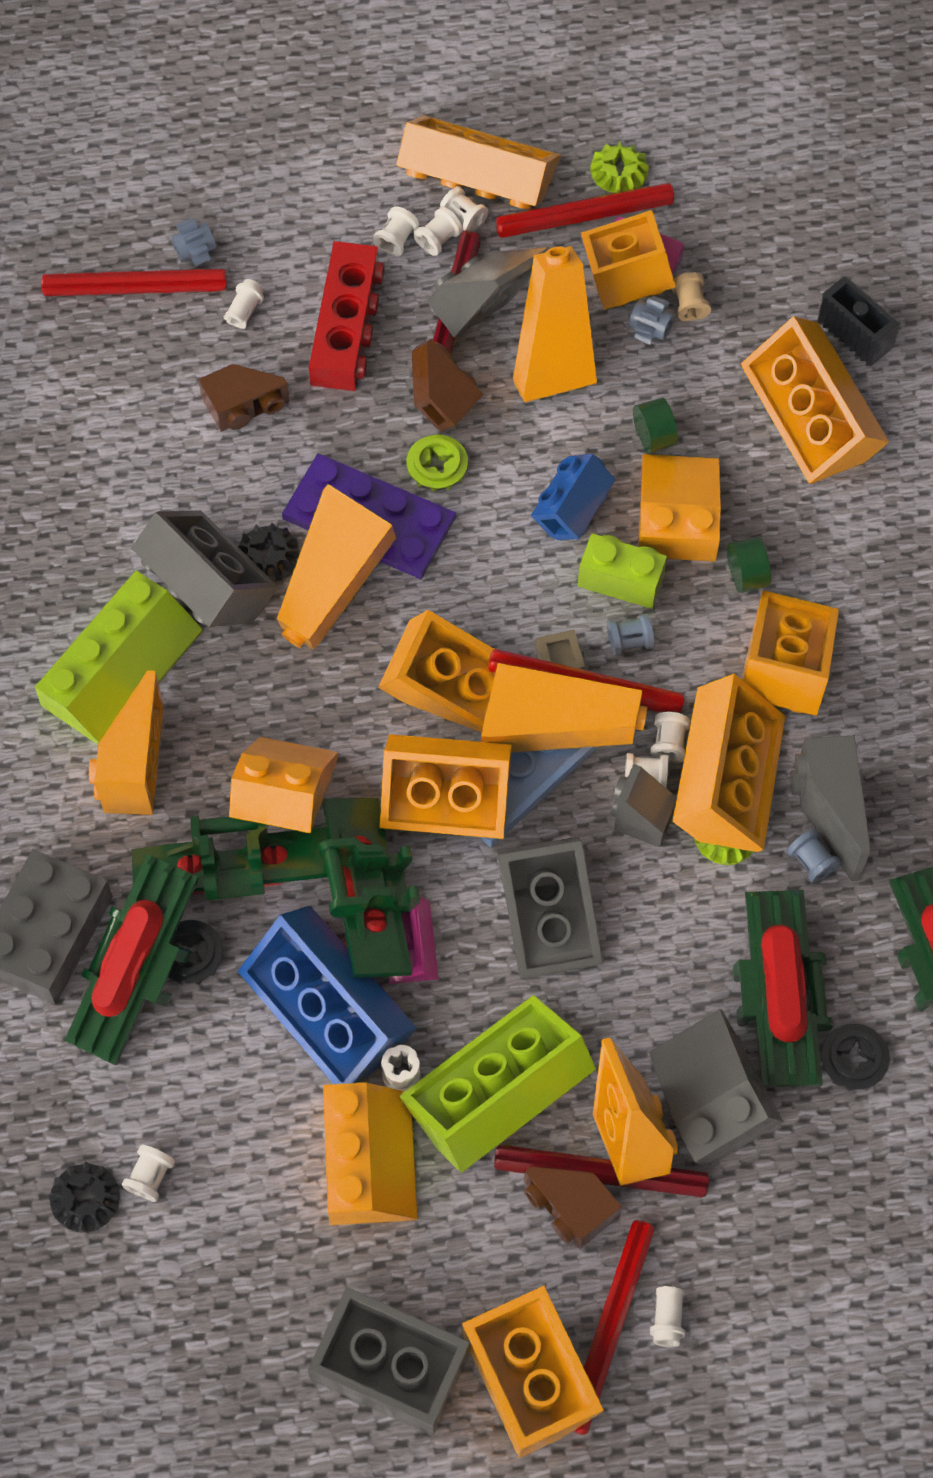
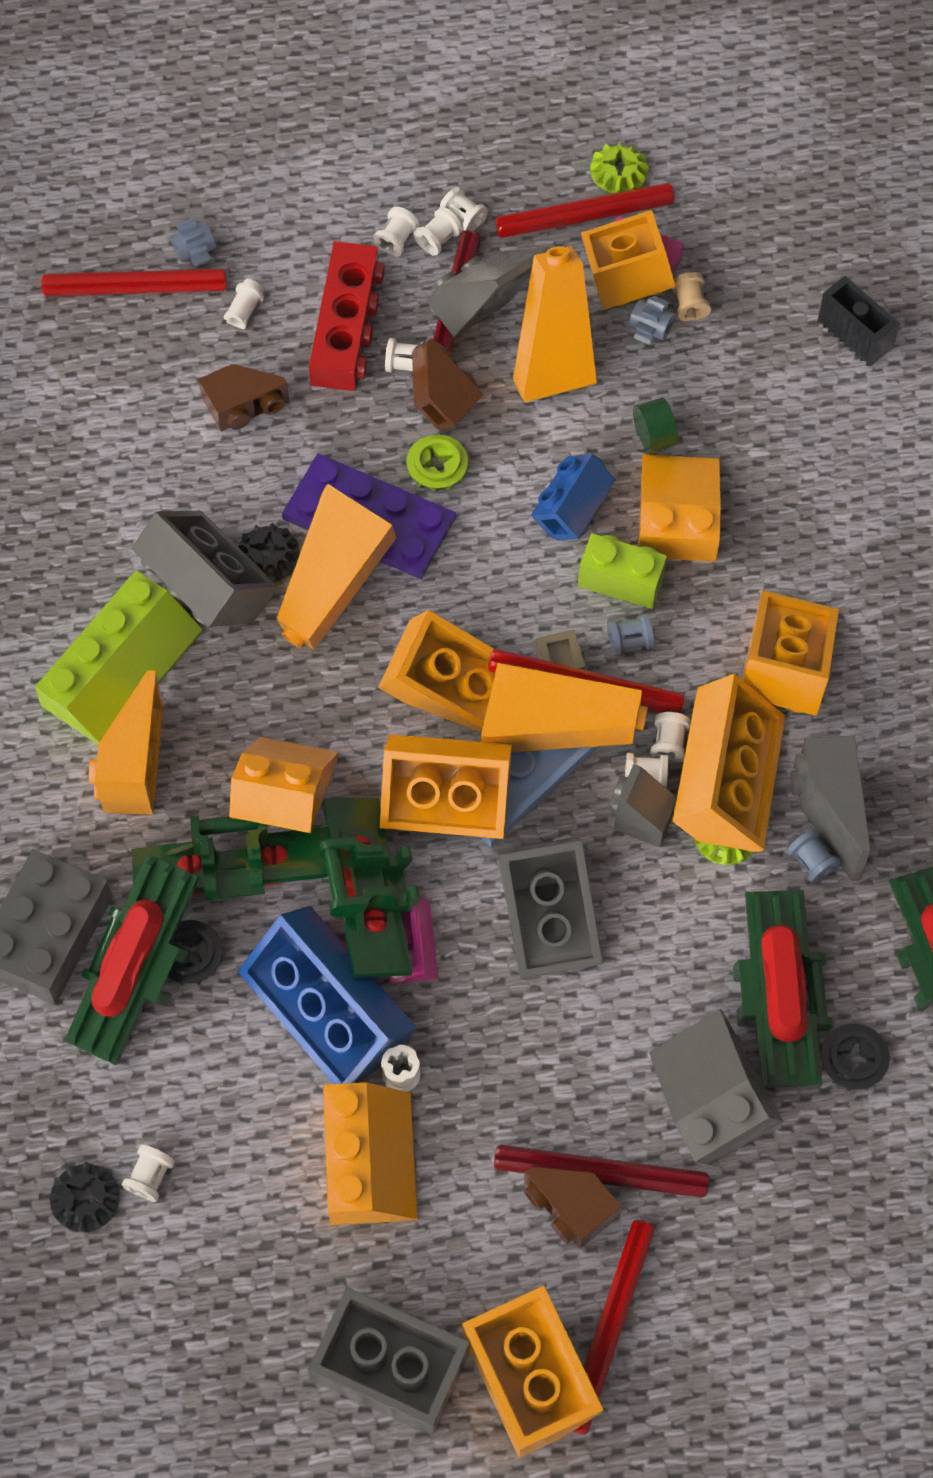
(392, 358): none -> white bush
(477, 161): slope -> none
(498, 1082): lime slope -> none
(630, 1119): light orange slope -> none
(668, 1317): white pin -> none
(749, 564): dark green piece -> none
(813, 400): light orange slope -> none

